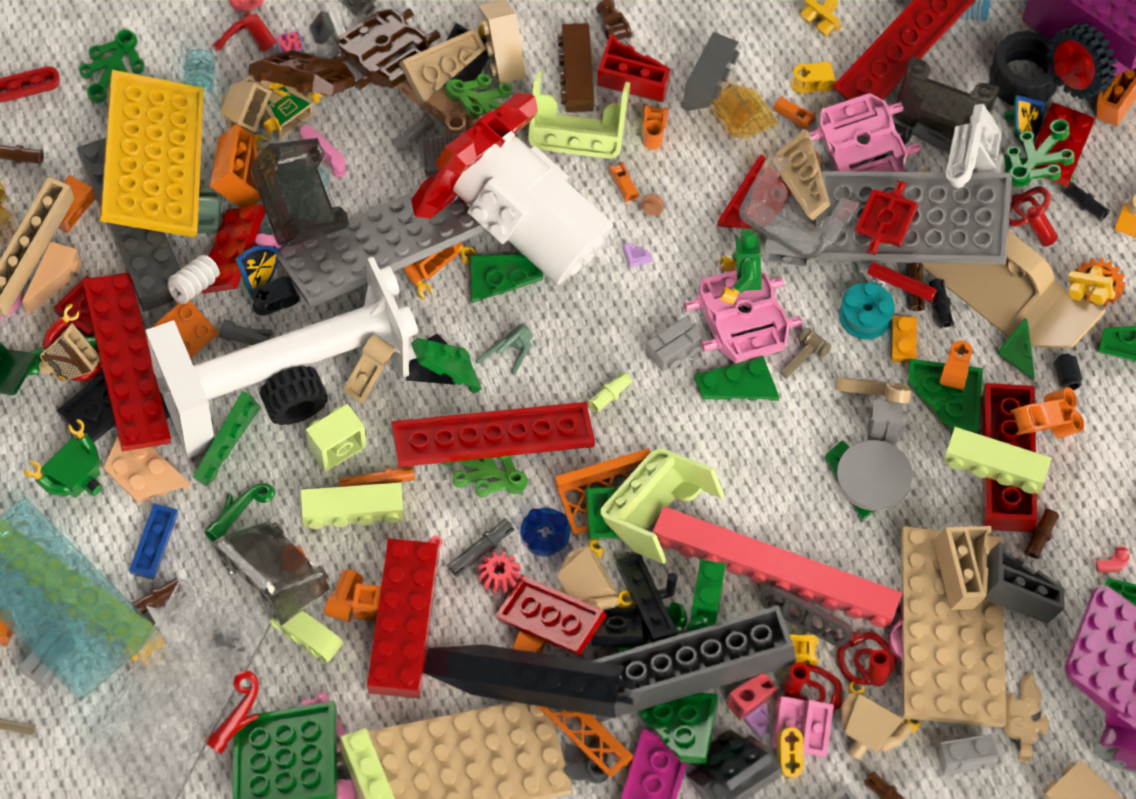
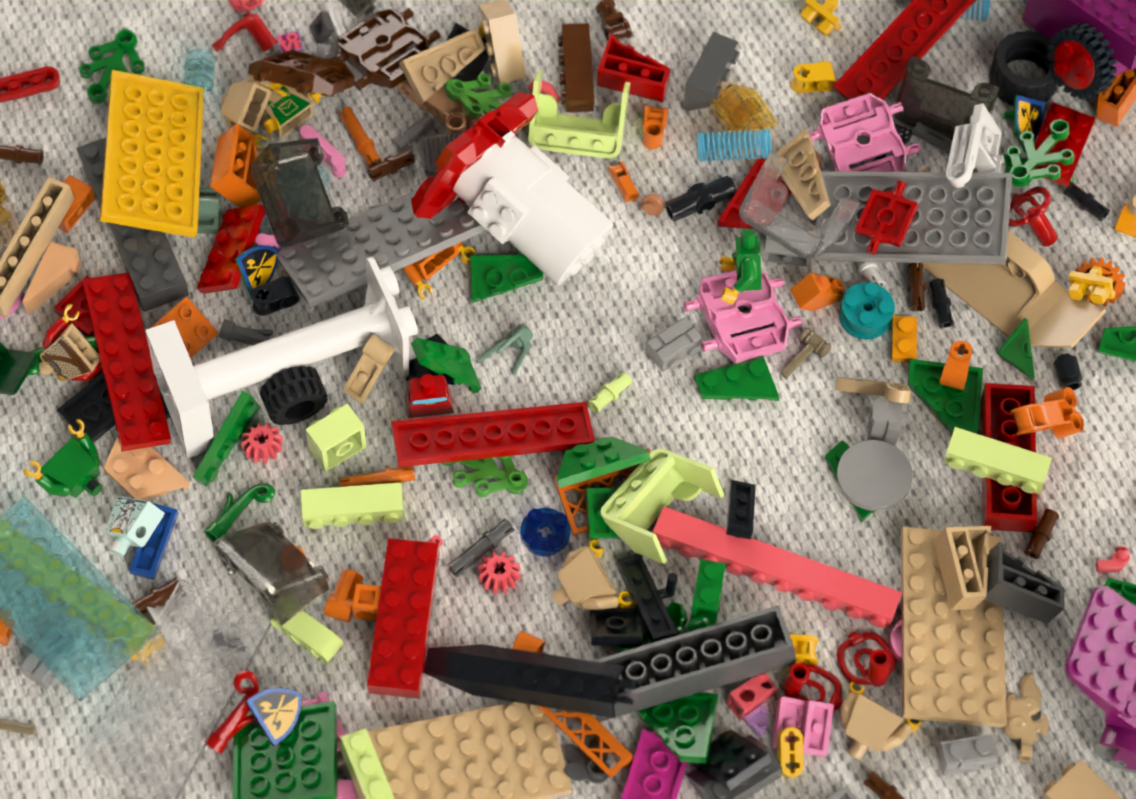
(131, 523): none -> light aqua torso
(193, 279): white piece -> none
(269, 448): none -> coral gear
(275, 712): none -> shield
(363, 144): none -> orange pin
(391, 165): none -> reddish brown pin
(428, 396): none -> red torso
(546, 88): none -> coral arm
(550, 615): plate -> none
(598, 459): none -> green wing
(636, 255): lavender tile -> none
(700, 198): none -> black piece
(703, 144): none -> medium azure piece
(740, 509): none -> black plate
(791, 112): orange bar -> none
(807, 612): dark grey beam -> none
(817, 291): none -> orange slope
(901, 281): red axle -> none

